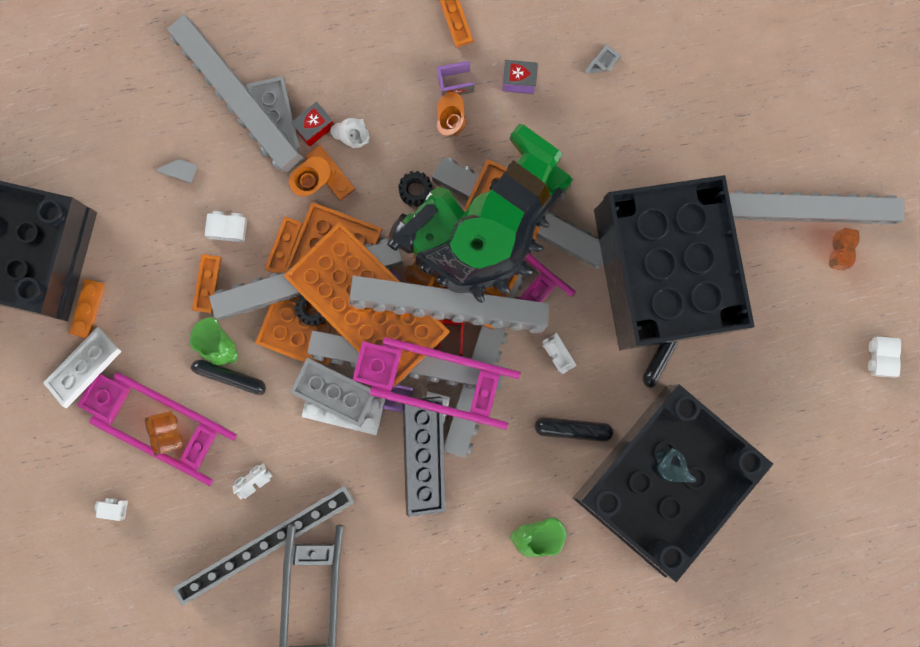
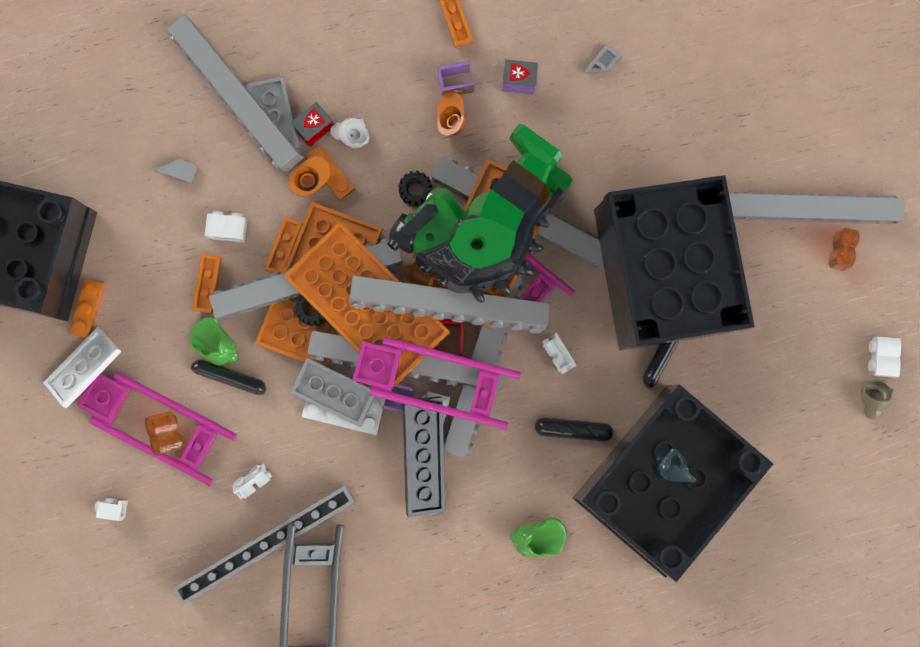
(882, 397): none -> dark tan piece

